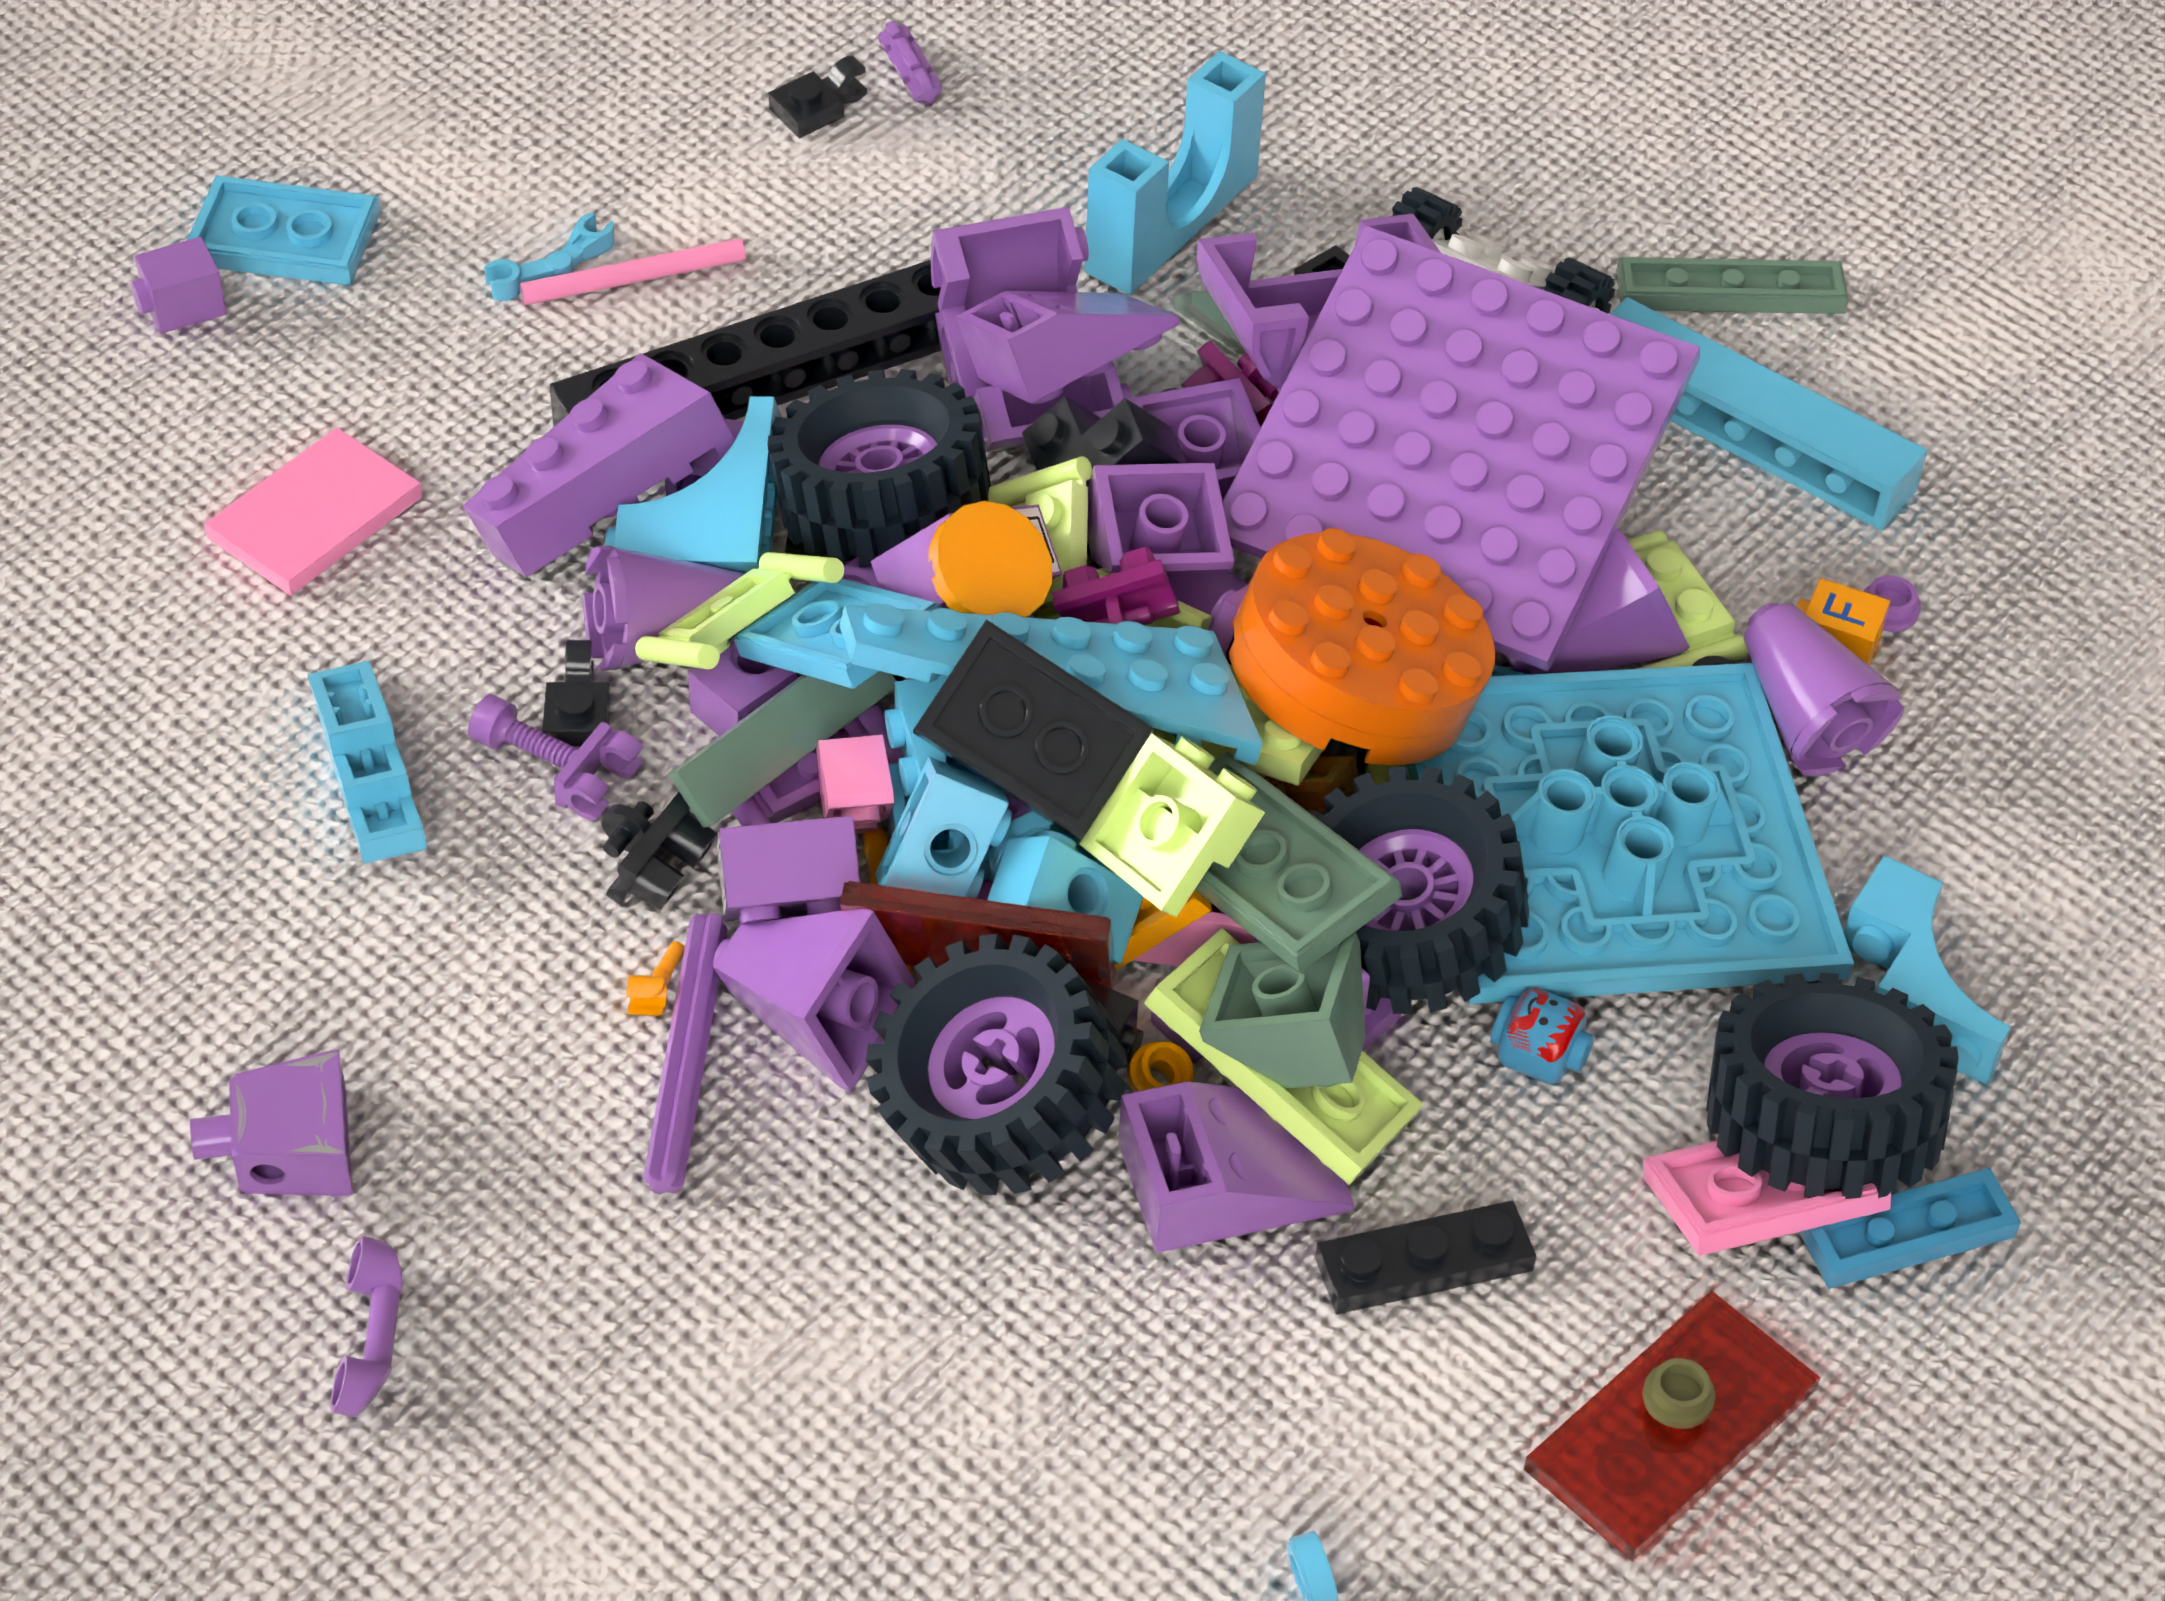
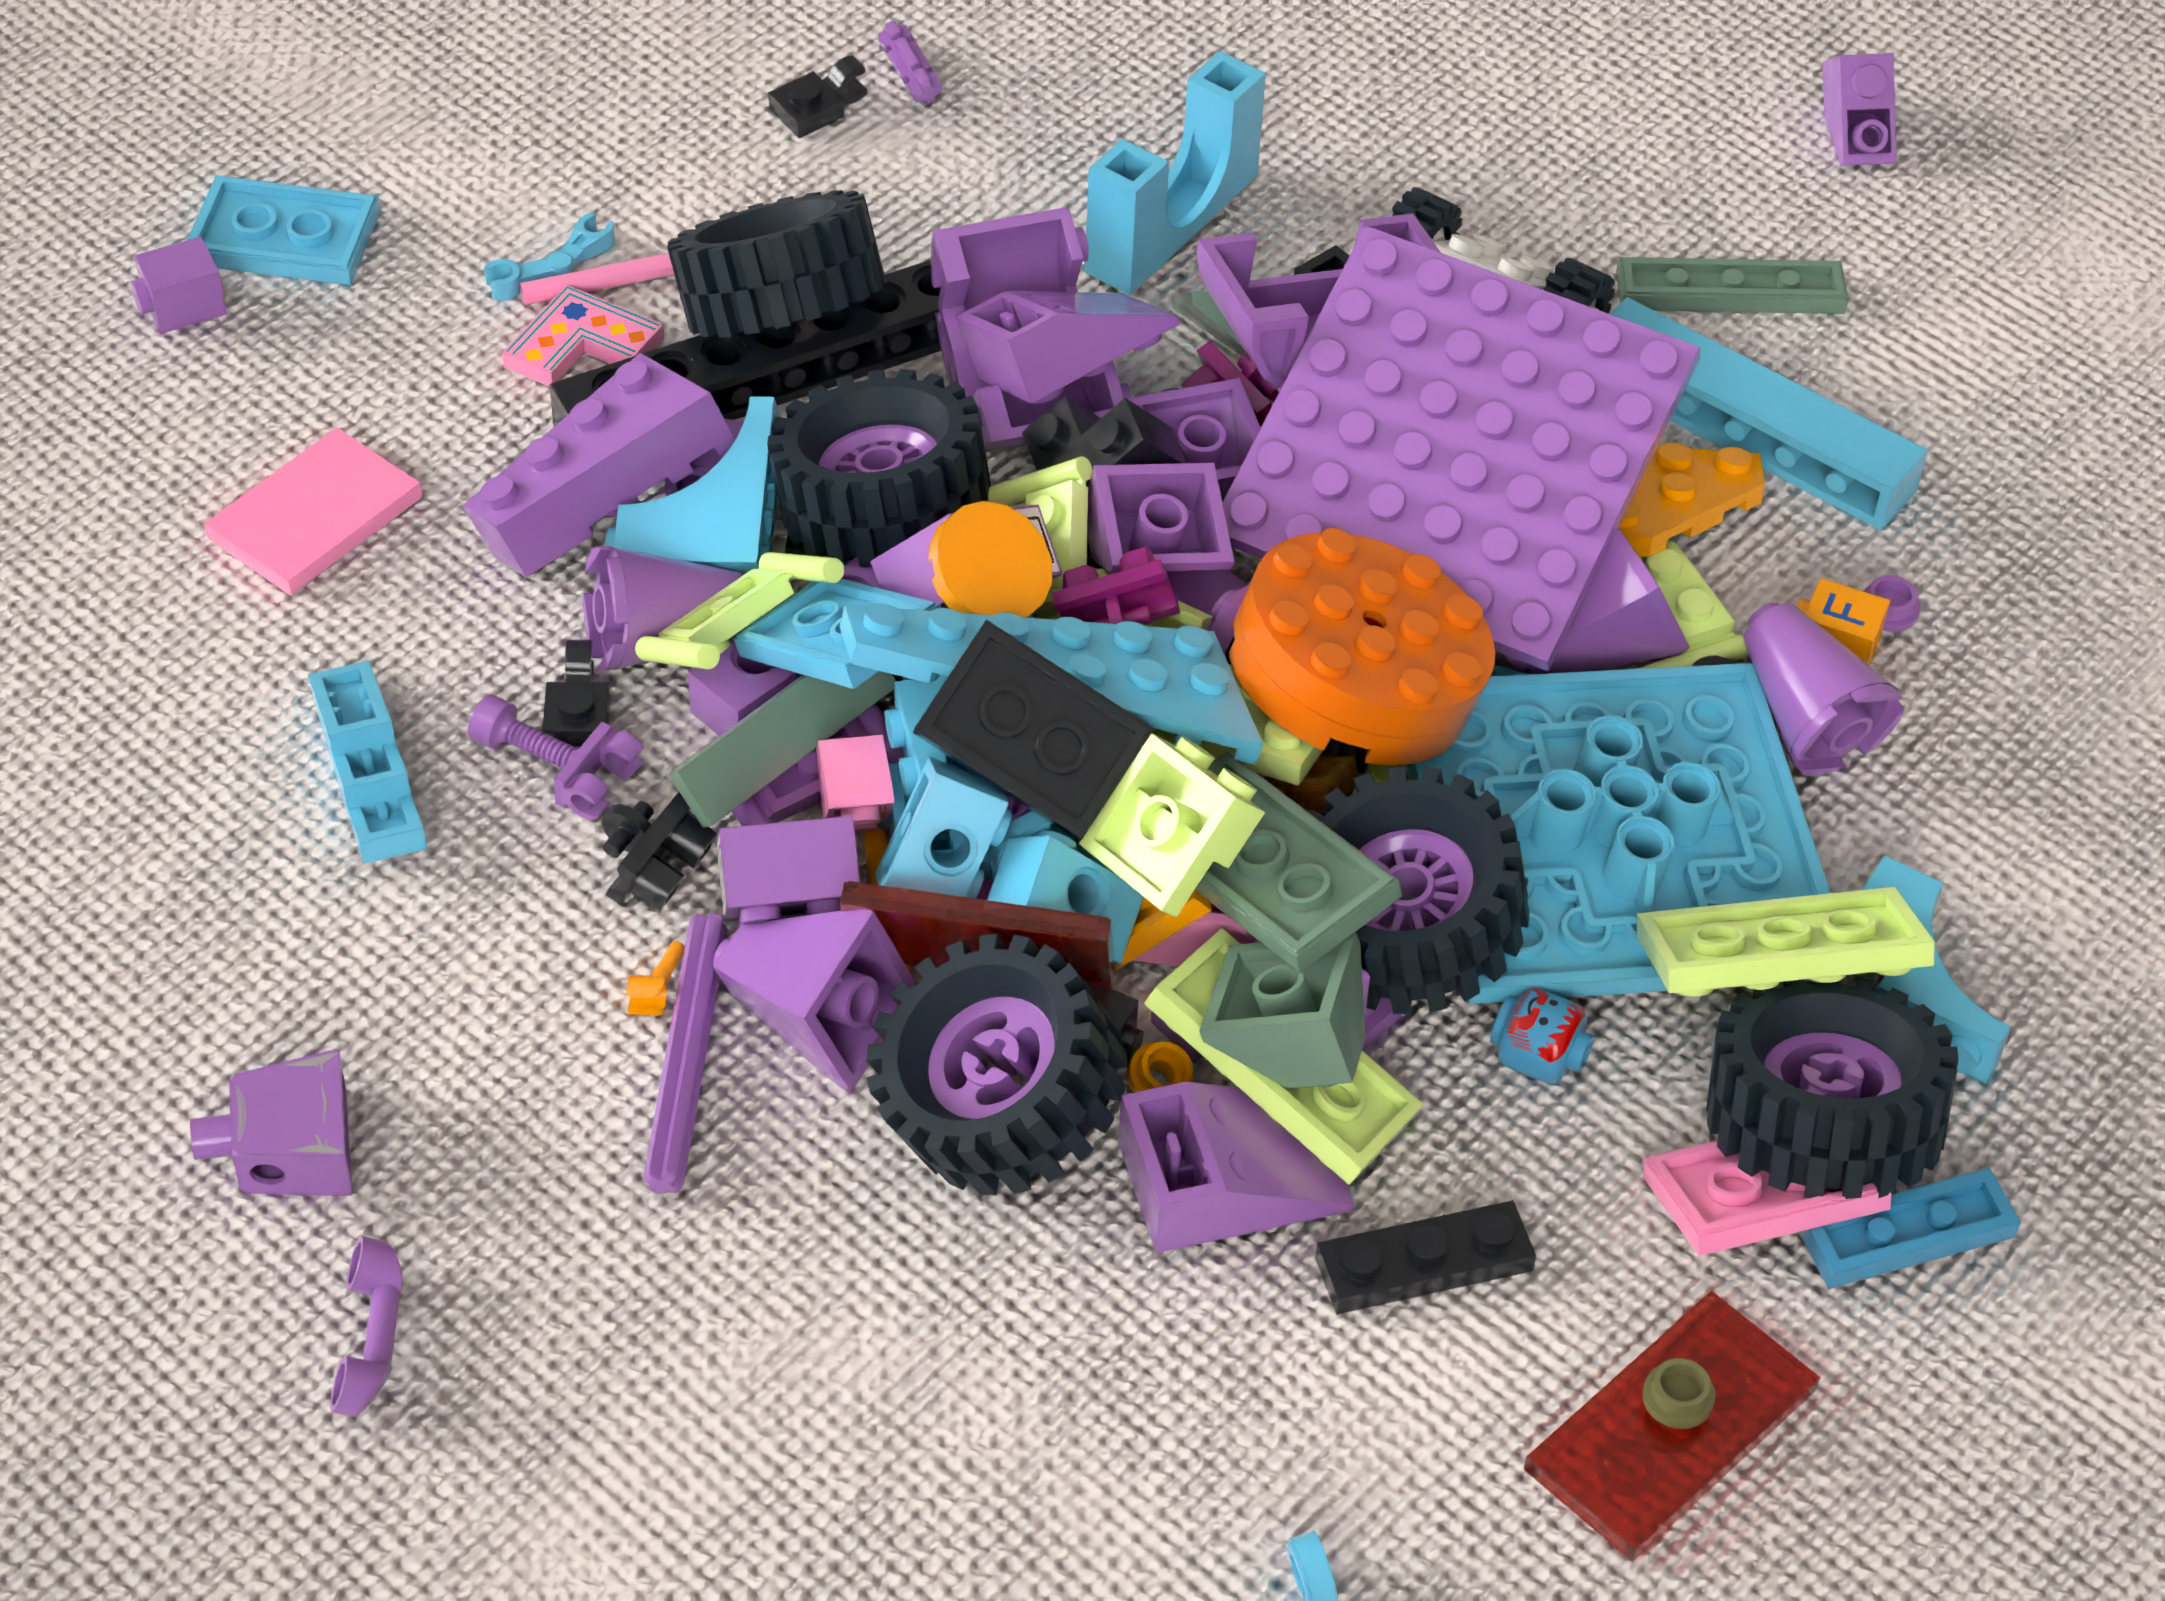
(579, 325): none -> bright pink tile
(776, 263): none -> black wheel
(1689, 493): none -> light orange plate
(1784, 941): none -> yellowish green plate
(1861, 108): none -> medium lavender slope

